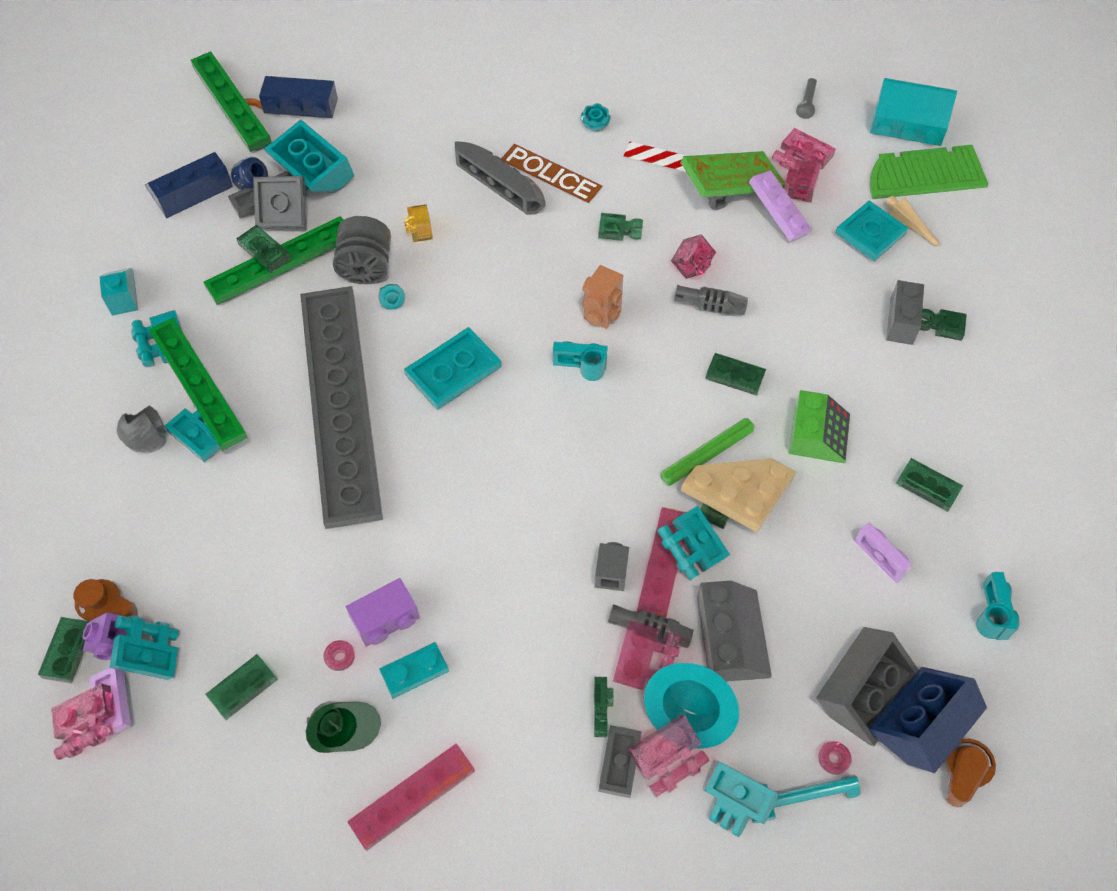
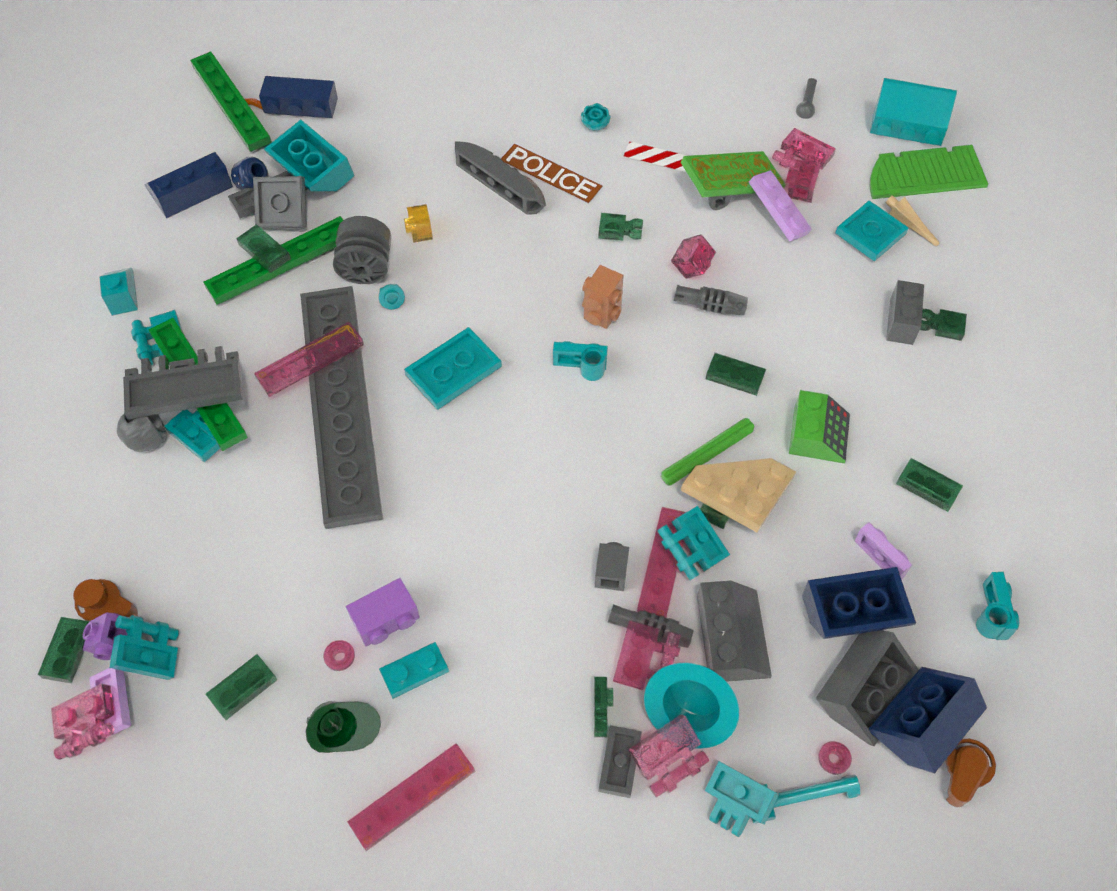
(182, 385): none -> dark grey hinge
(308, 359): none -> clear pink tile
(857, 603): none -> dark blue slope

